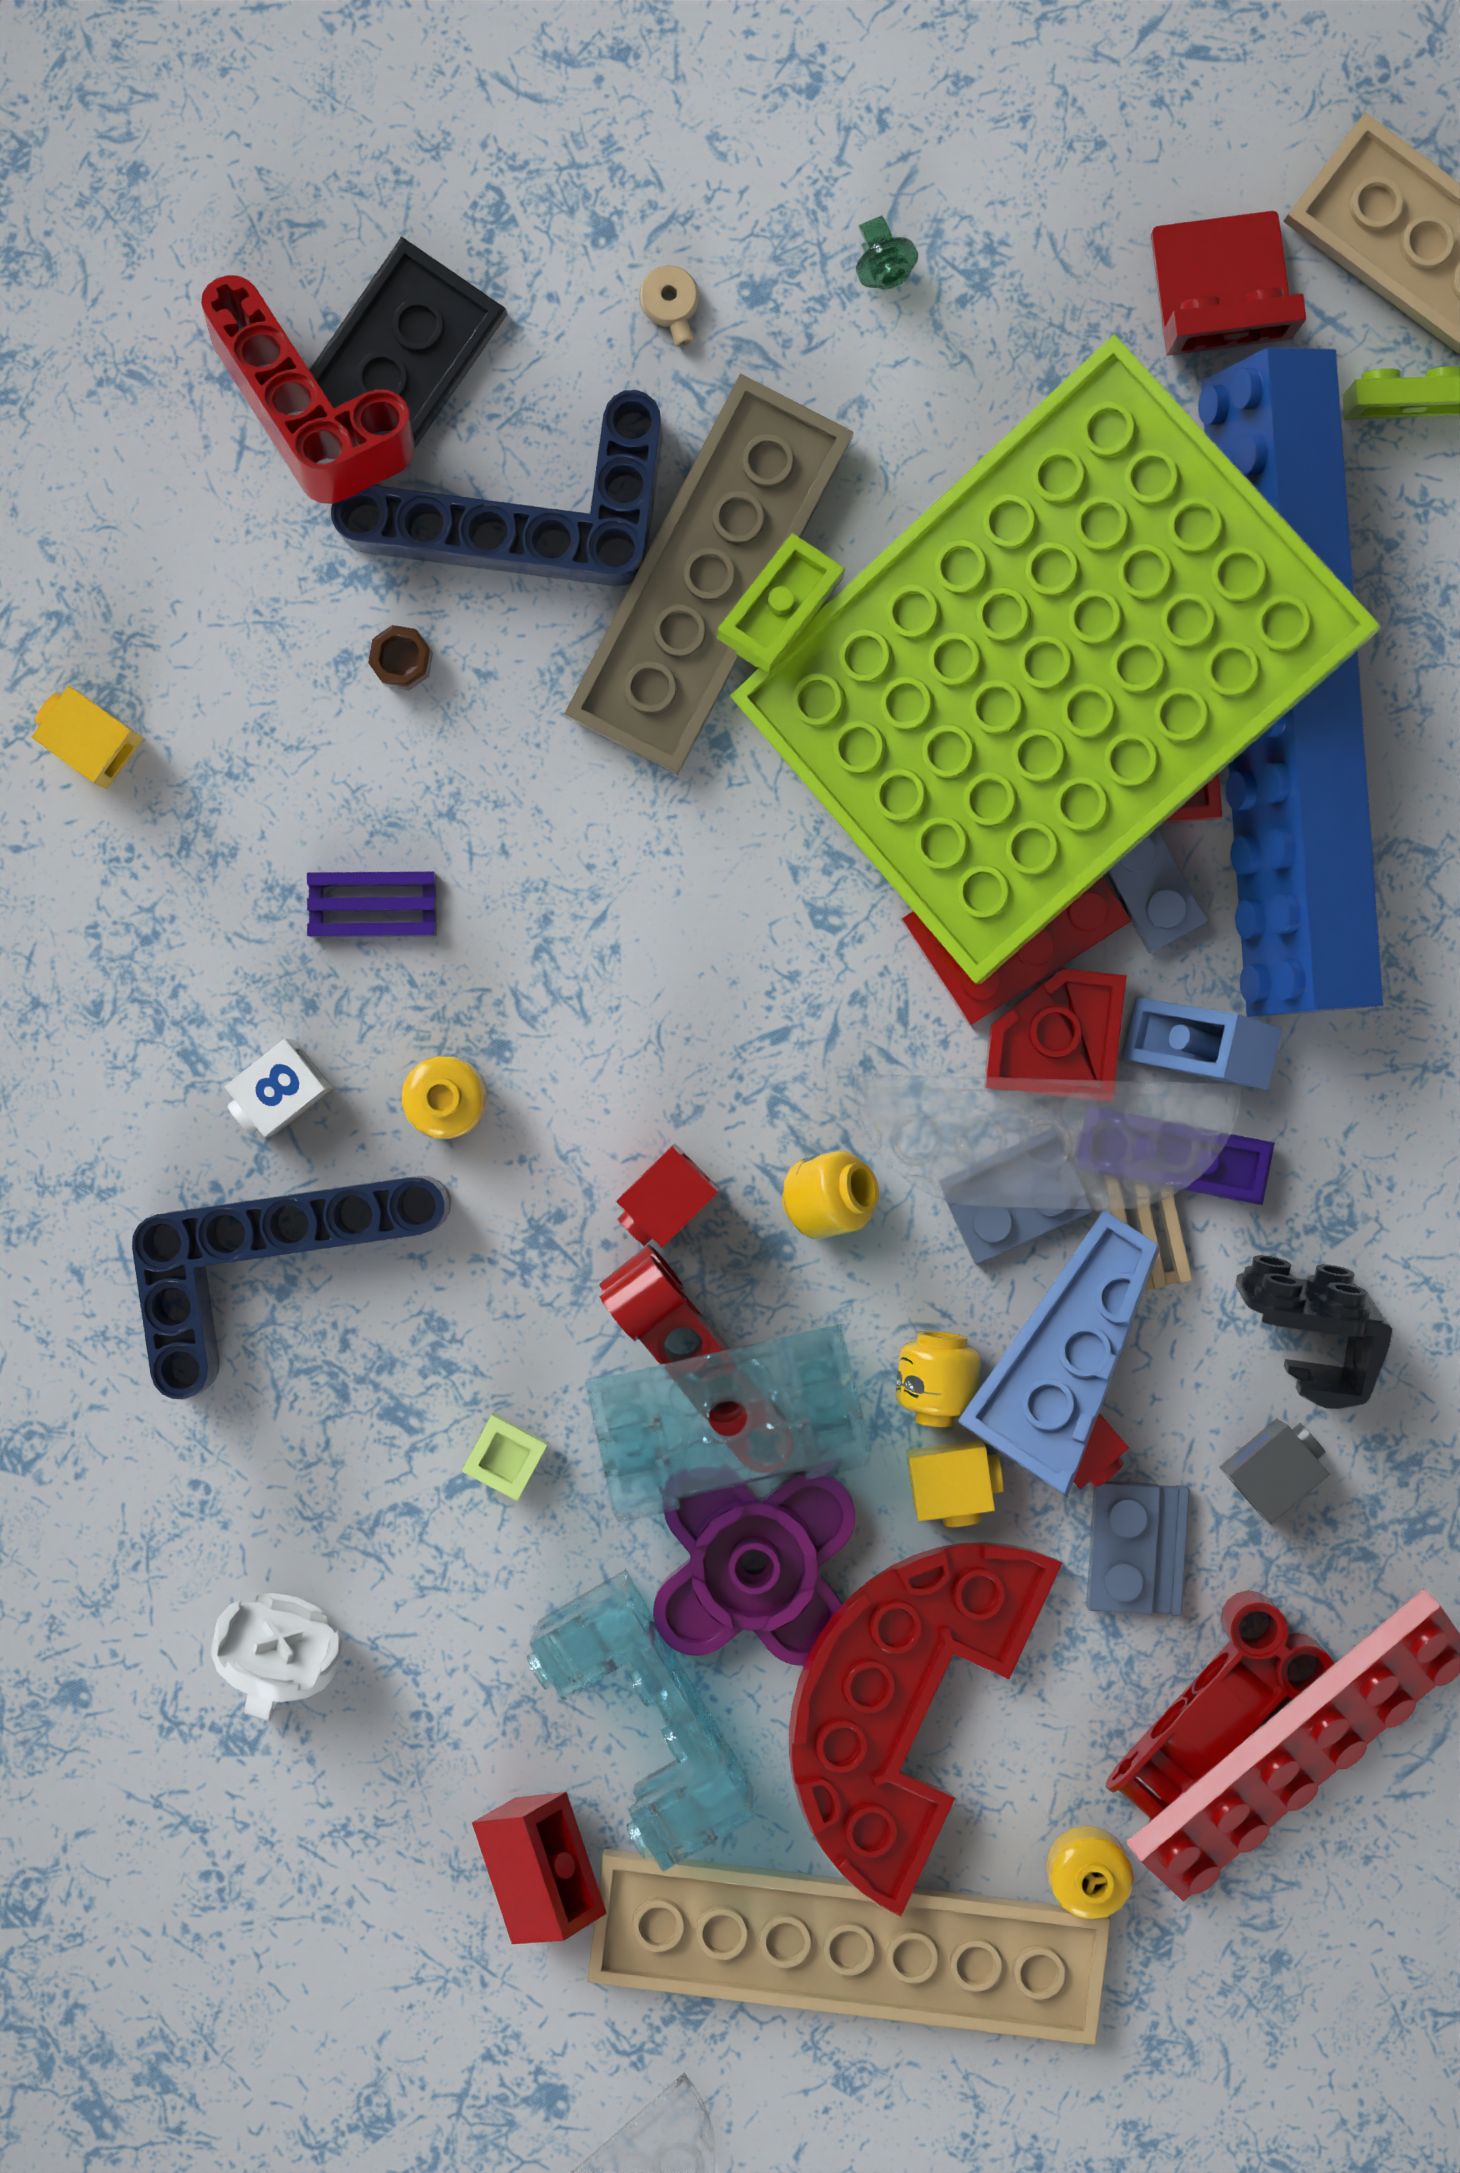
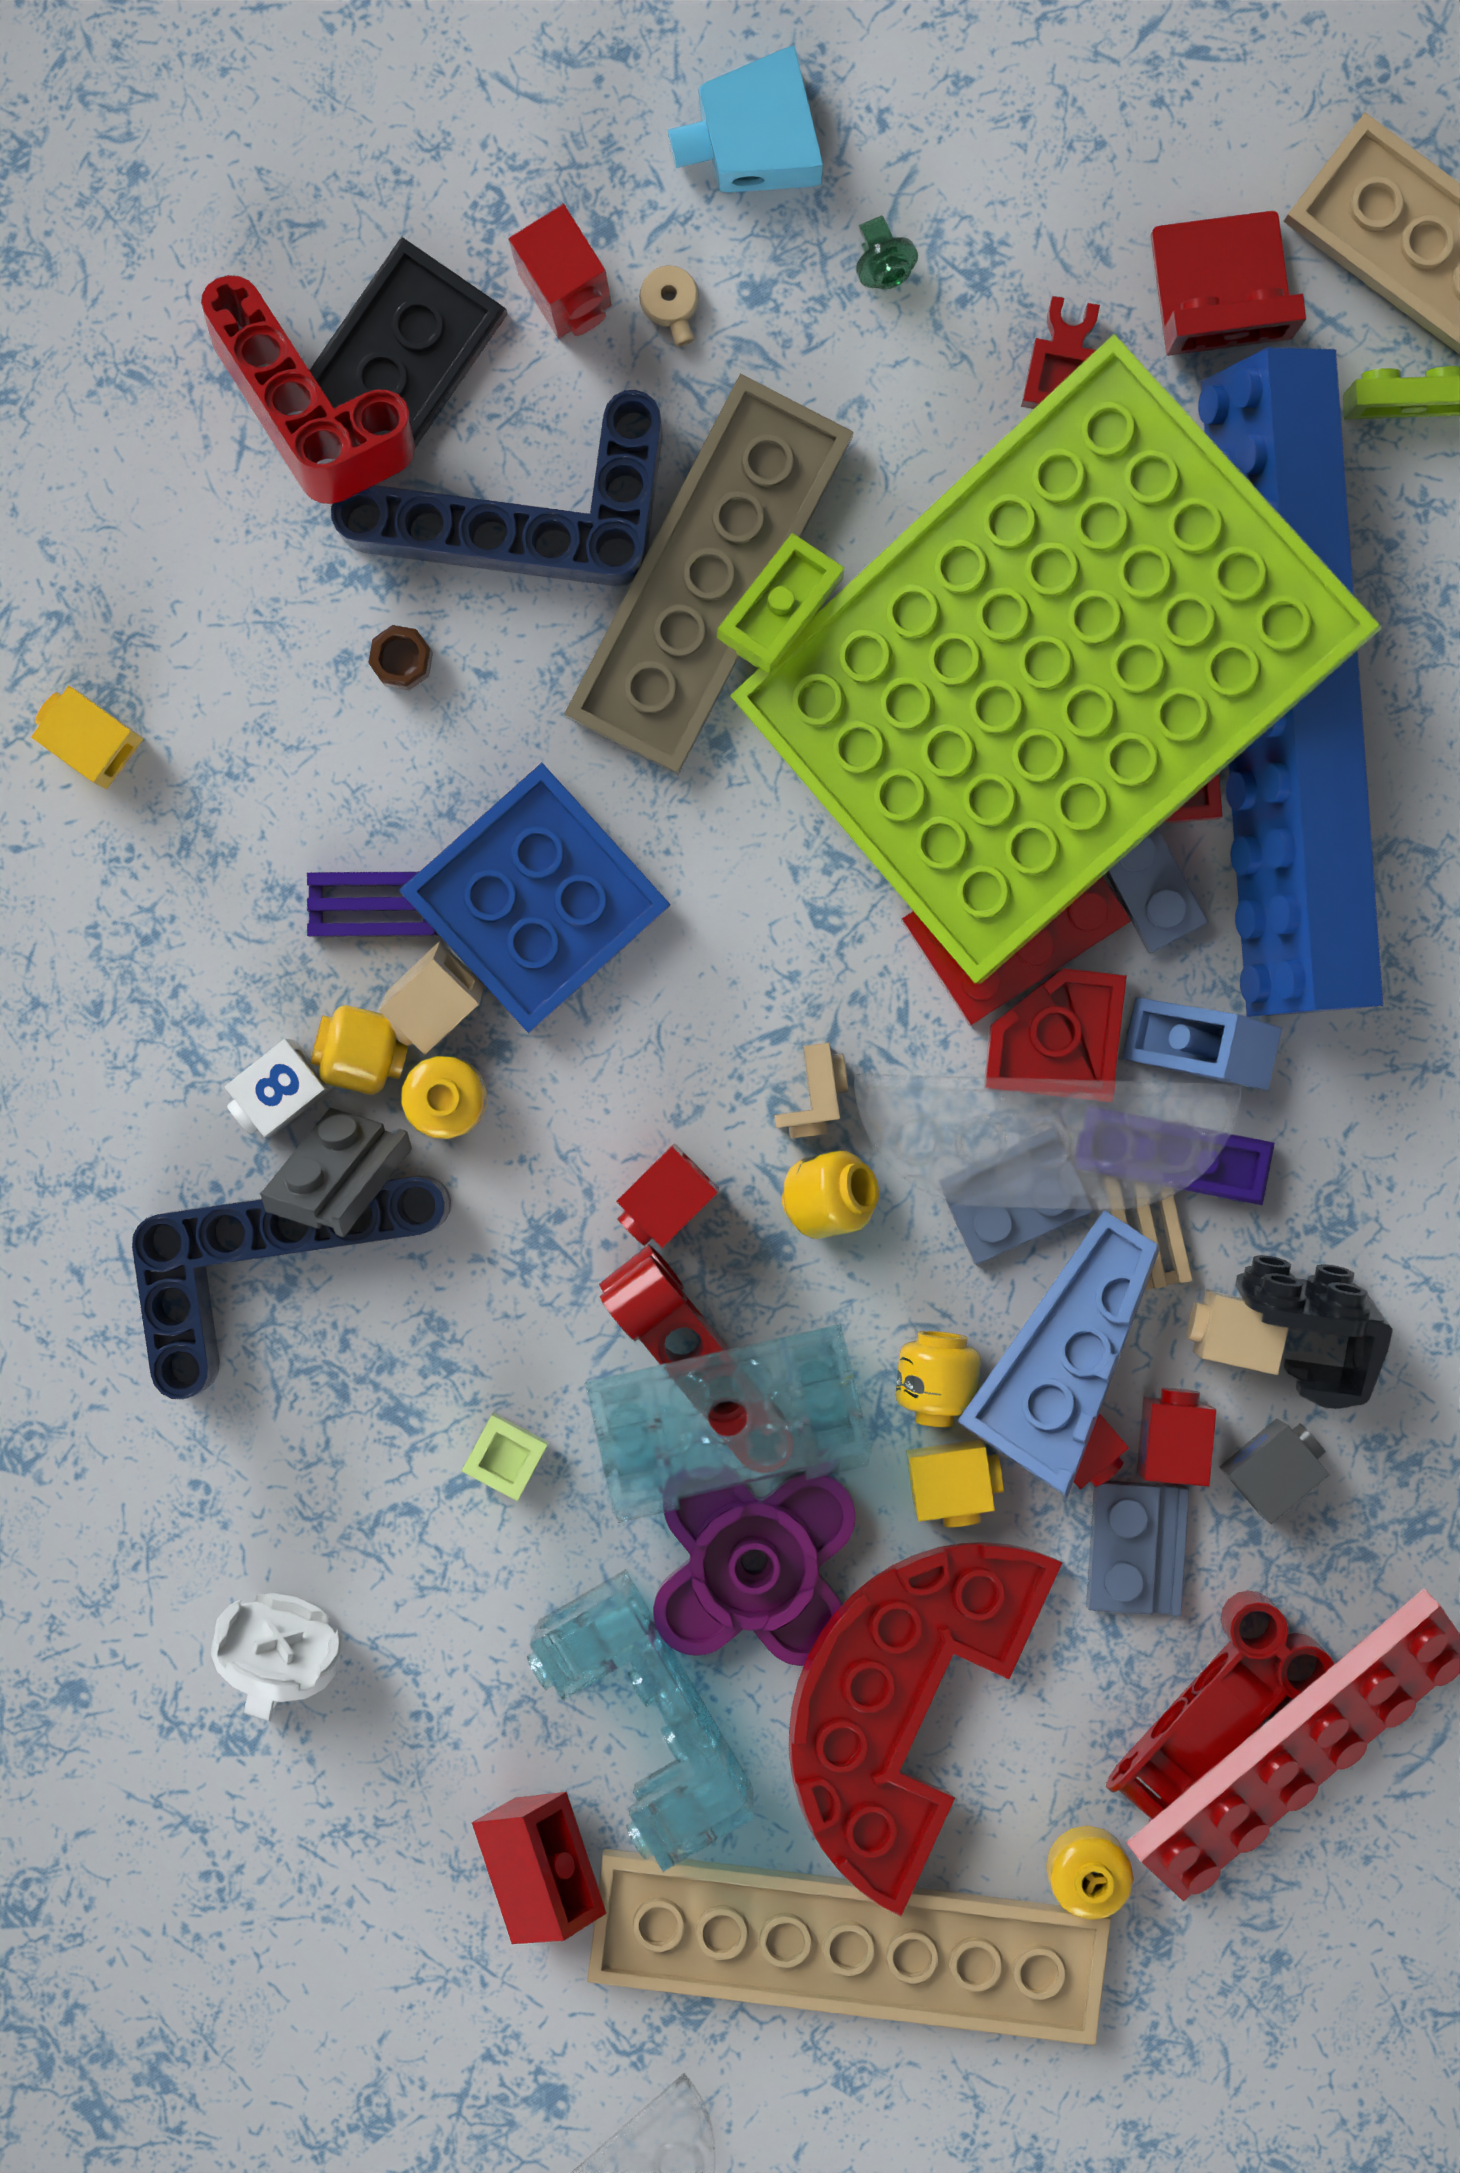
(336, 1171): none -> dark grey plate
(357, 1050): none -> yellow head
(431, 999): none -> tan brick
(535, 898): none -> blue plate
(562, 273): none -> red brick
(754, 128): none -> medium azure torso
(825, 1079): none -> tan bracket
(1059, 358): none -> red plate
(1176, 1438): none -> red brick
(1234, 1334): none -> tan brick

